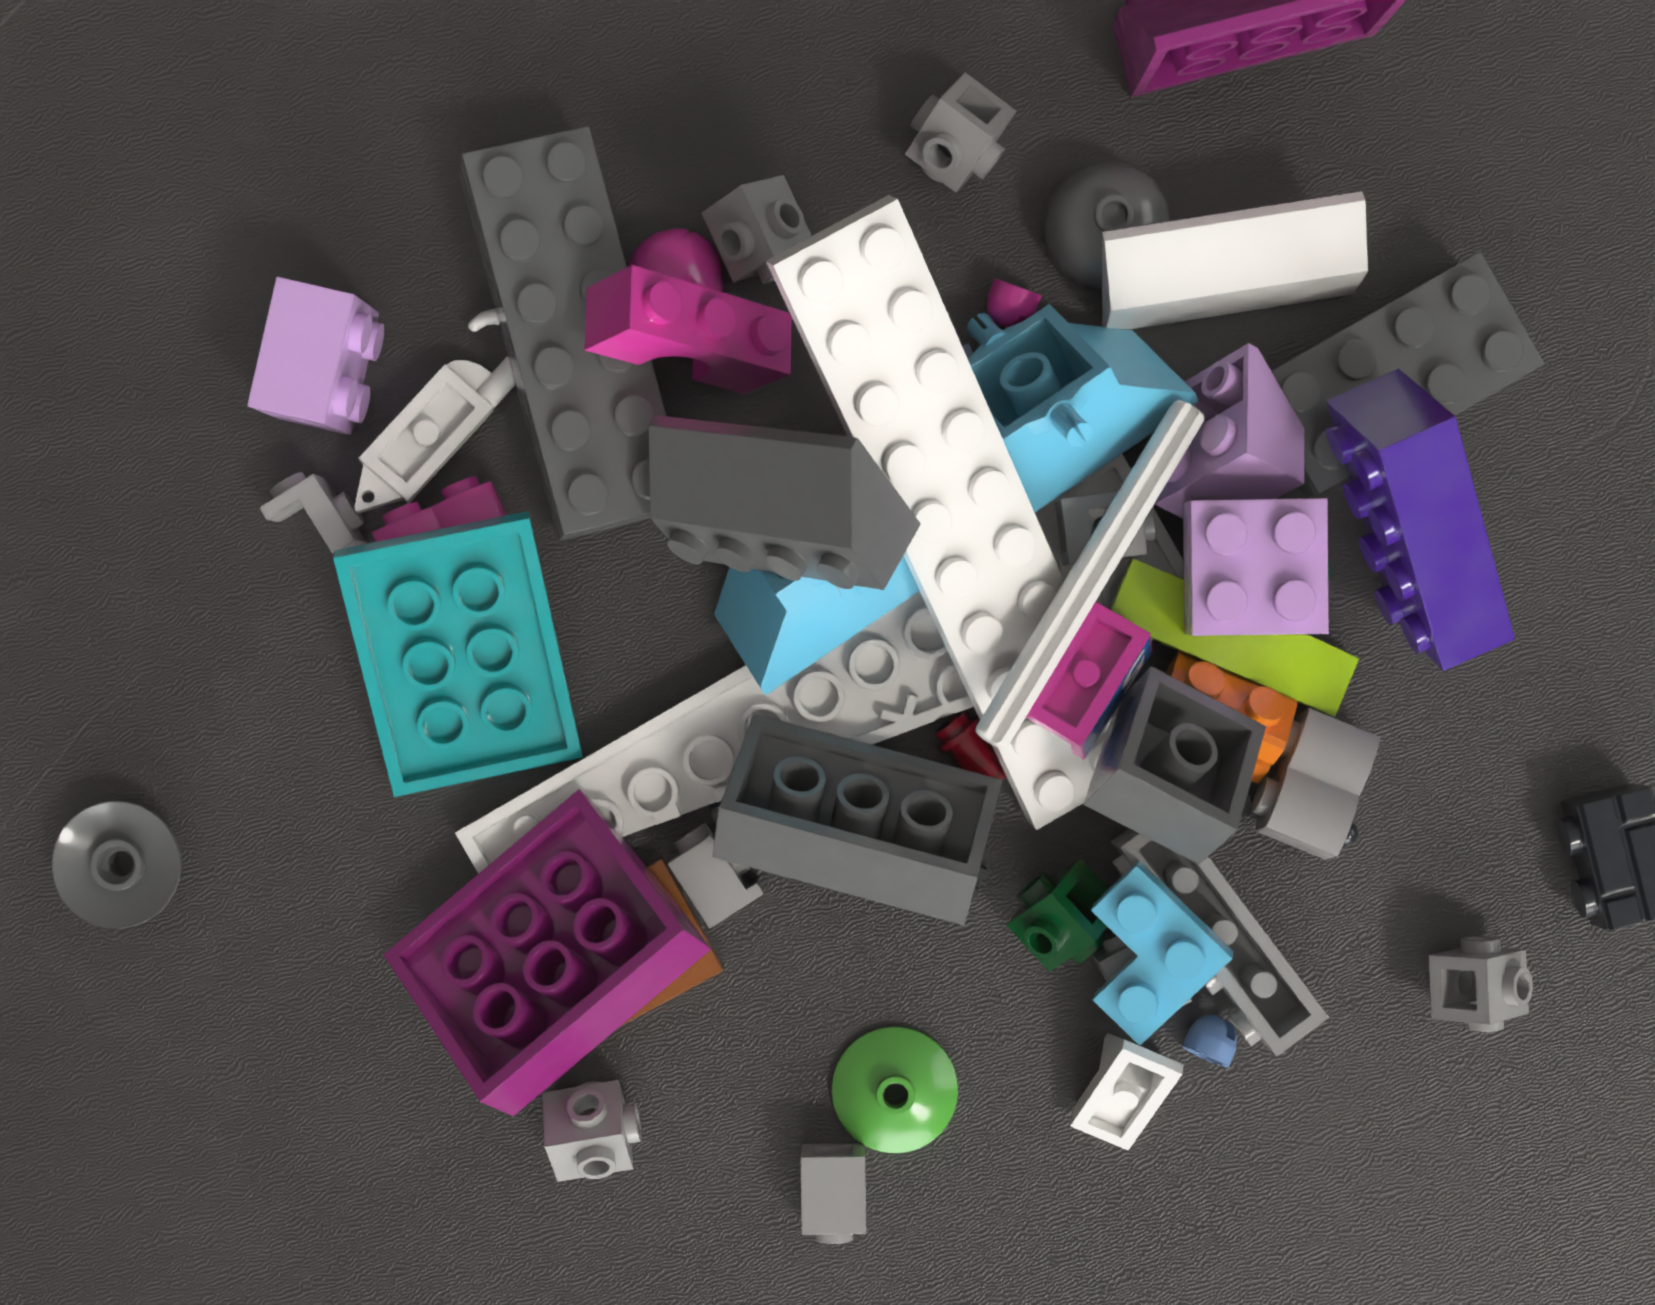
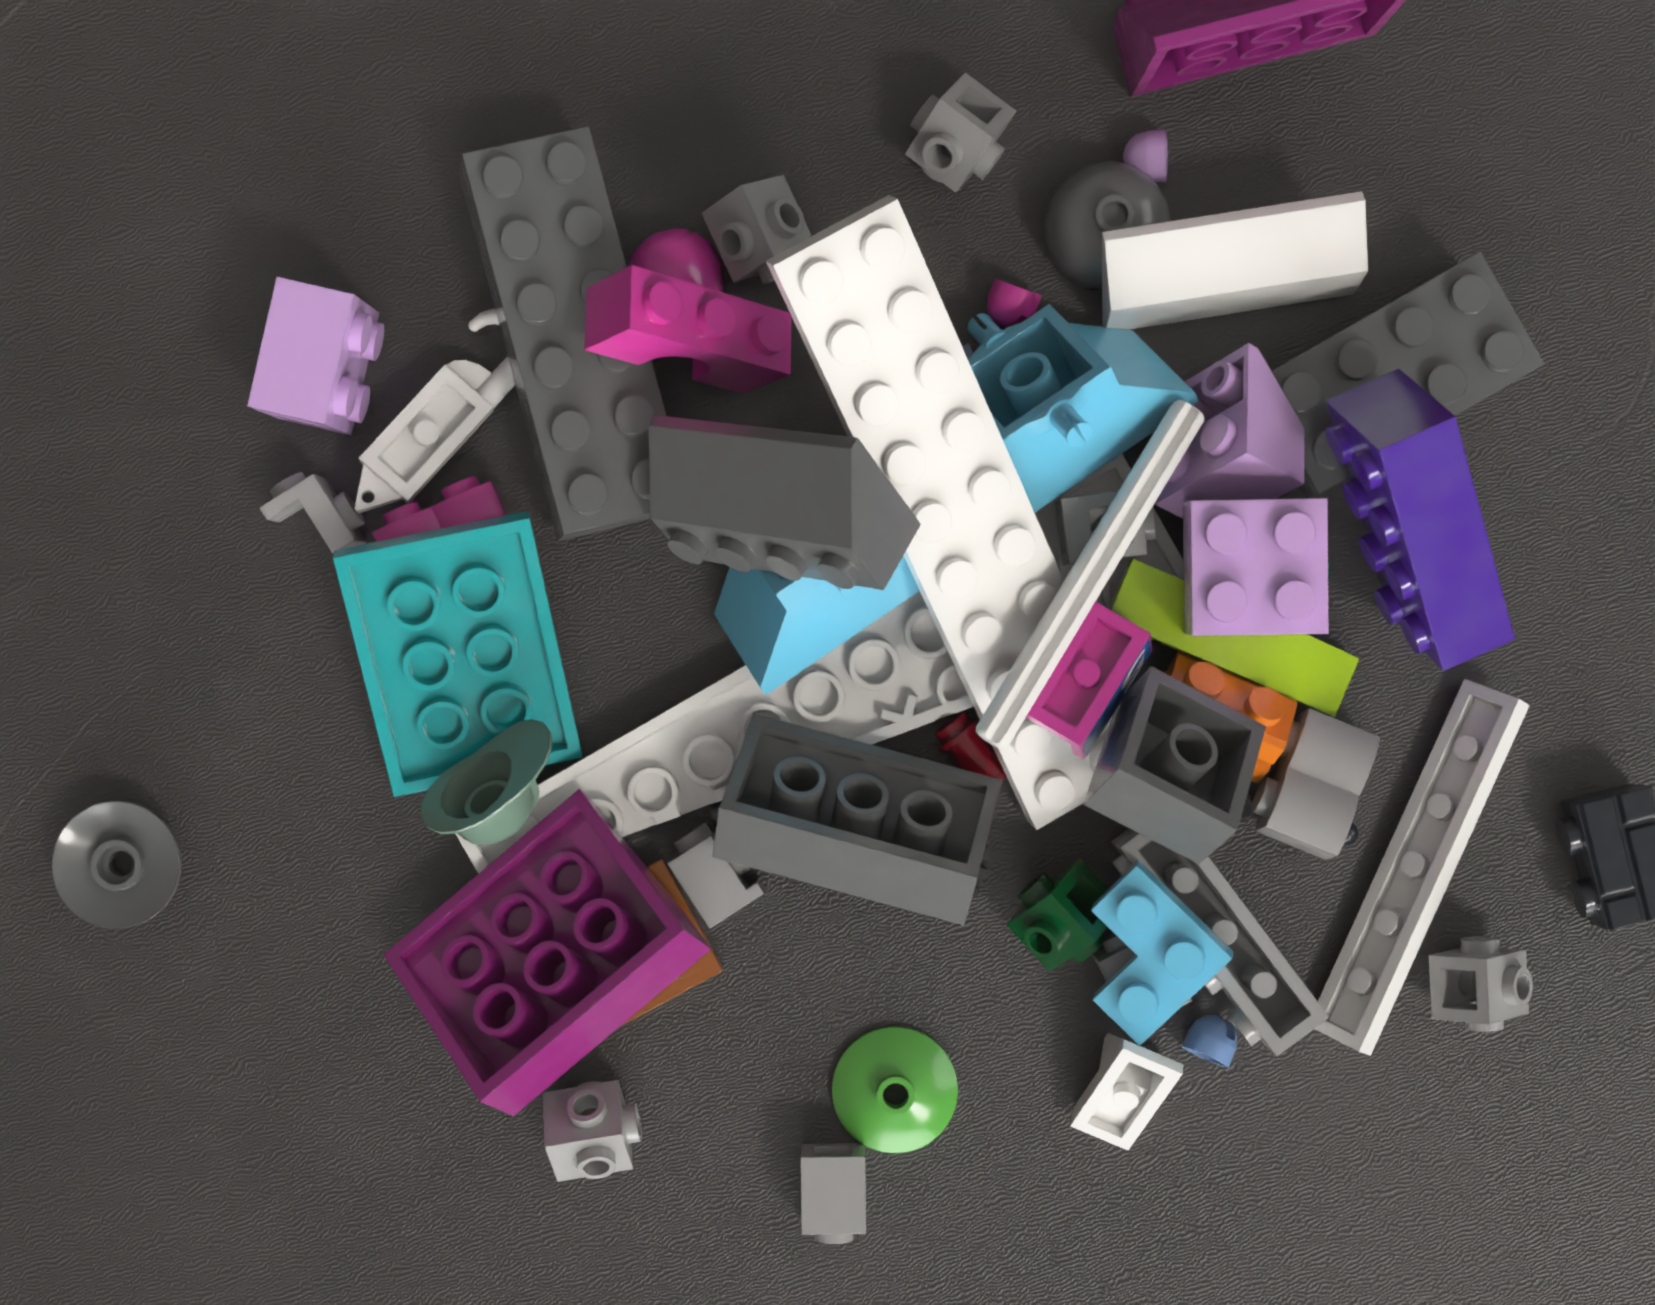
(493, 788): none -> sand green piece
(1149, 153): none -> lavender hinge
(1419, 864): none -> white plate

